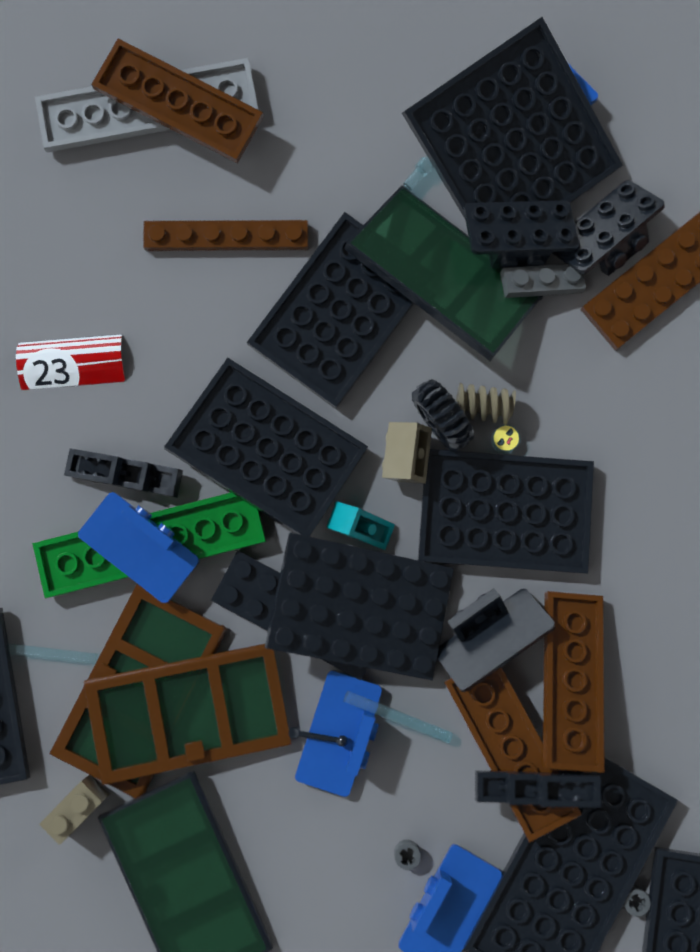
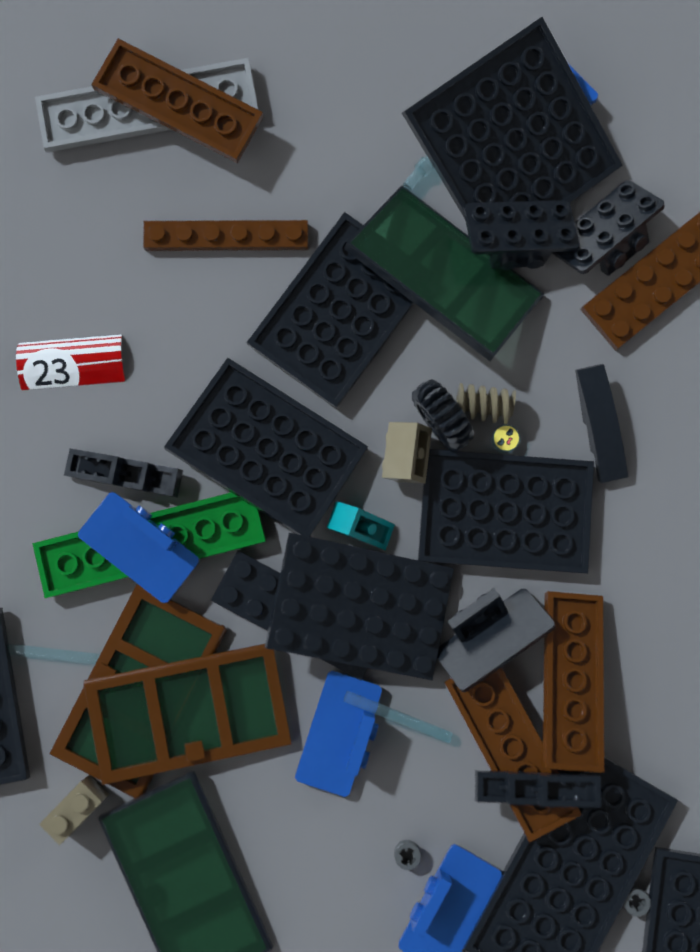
(295, 732): black hinge -> none
(541, 281): dark grey plate -> none
(602, 423): none -> black slope

